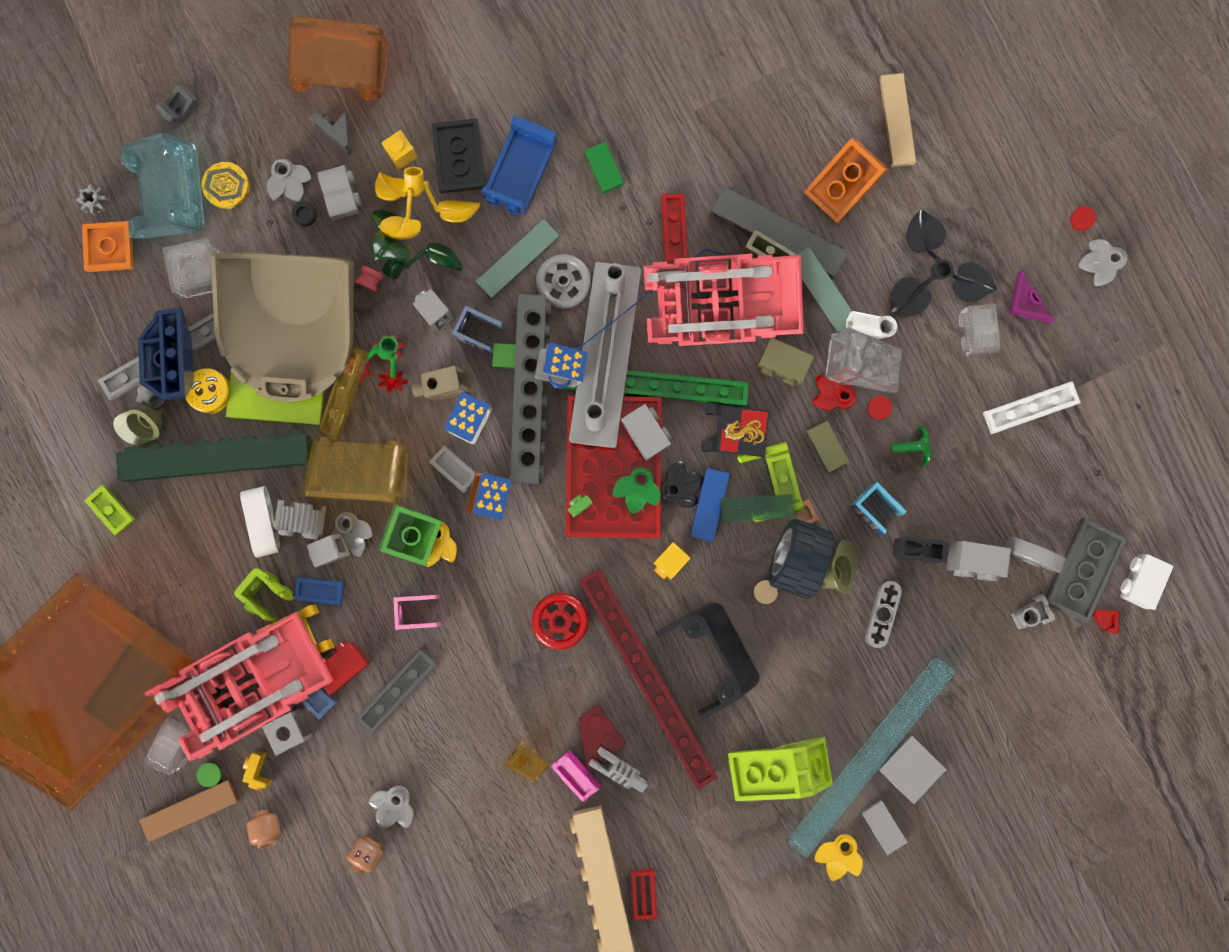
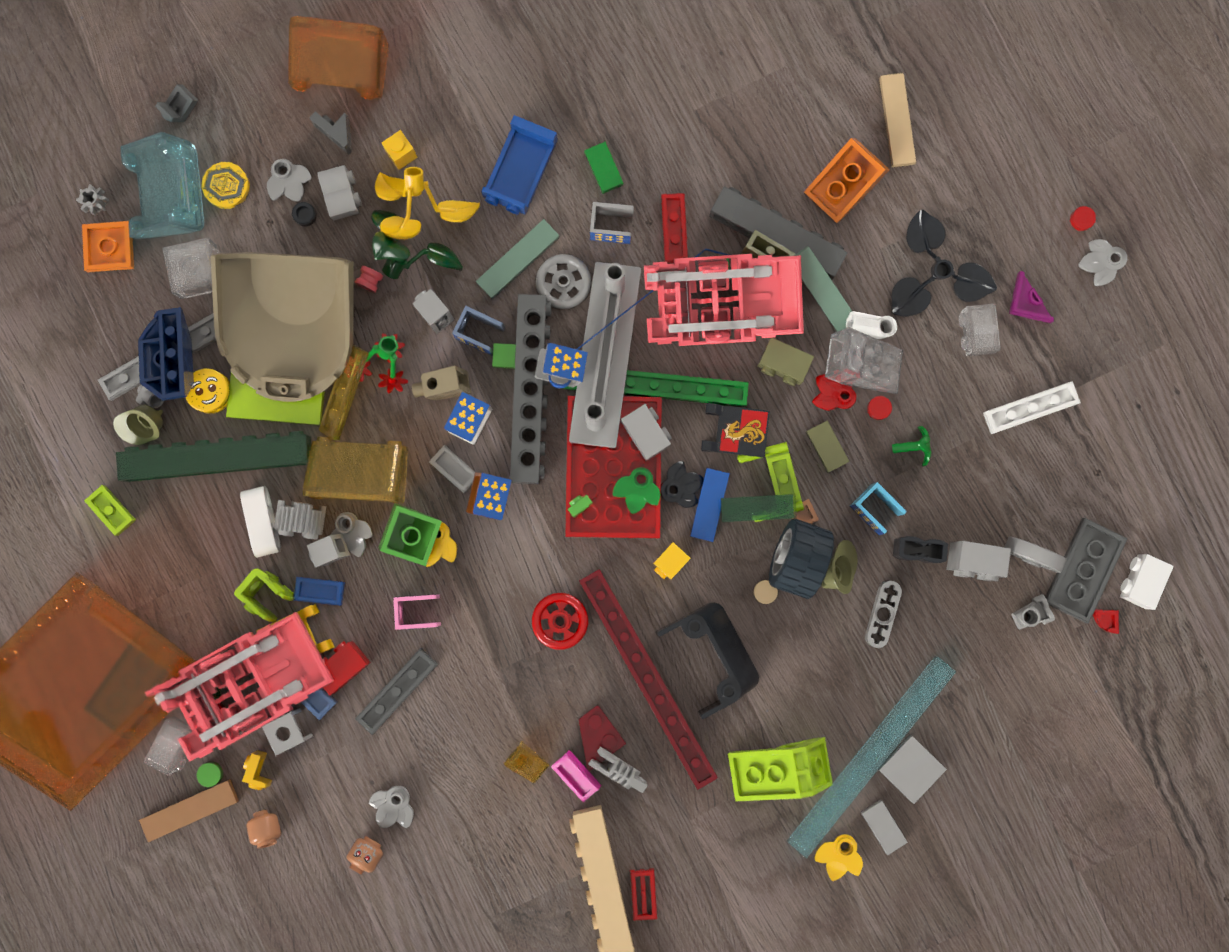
(458, 155): black plate -> none
(610, 210): none -> light grey piece

